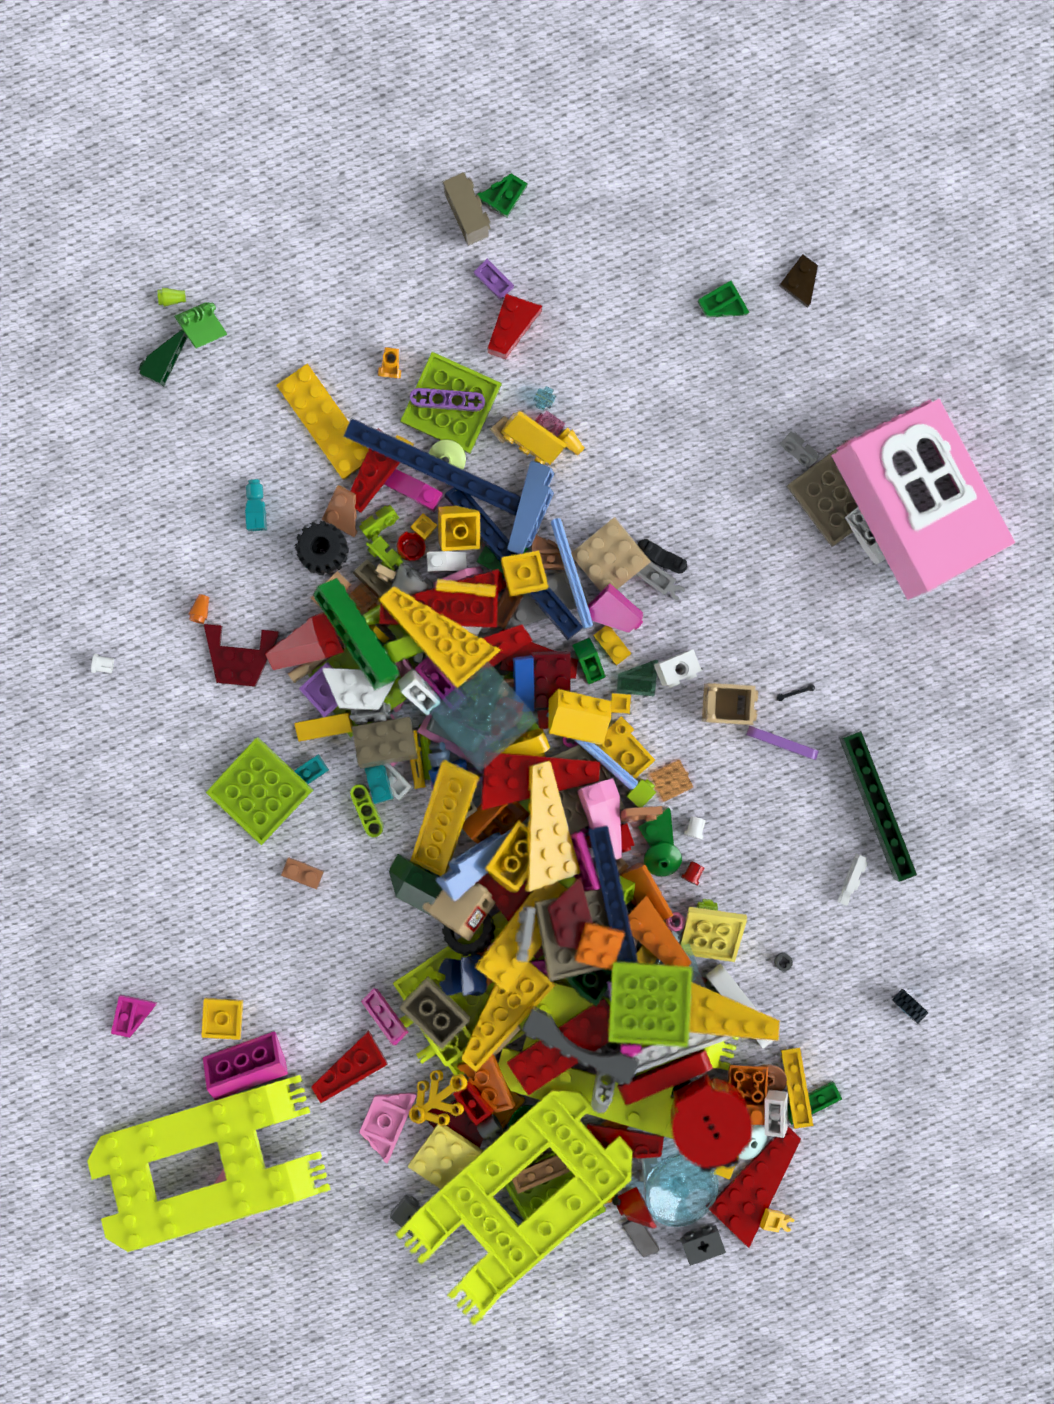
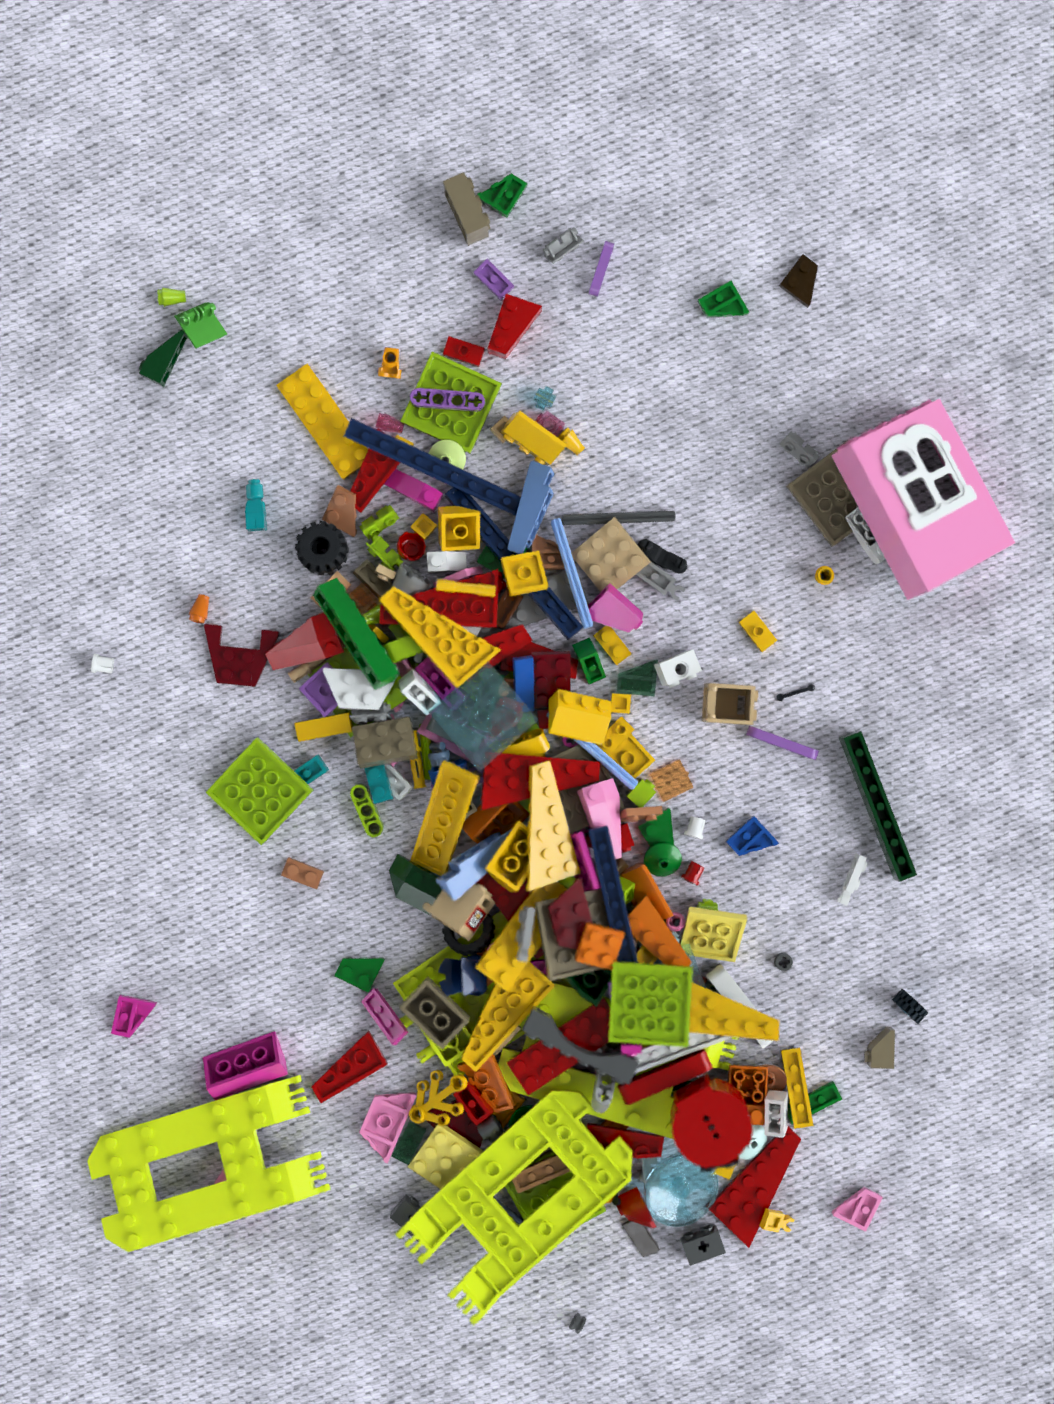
(222, 1018): yellow plate -> none
(359, 971): none -> green wing
(388, 423): none -> clear pink cone
(409, 1142): none -> clear green plate
(463, 351): none -> red plate
(570, 241): none -> light grey hinge
(577, 1323): none -> dark grey bush
(601, 268): none -> medium lavender beam
(622, 517): none -> dark grey axle
(751, 837): none -> blue wing
(757, 631): none -> yellow plate
(828, 575): none -> yellow cone
(859, 1208): none -> bright pink wing
(881, 1050): none -> dark tan slope

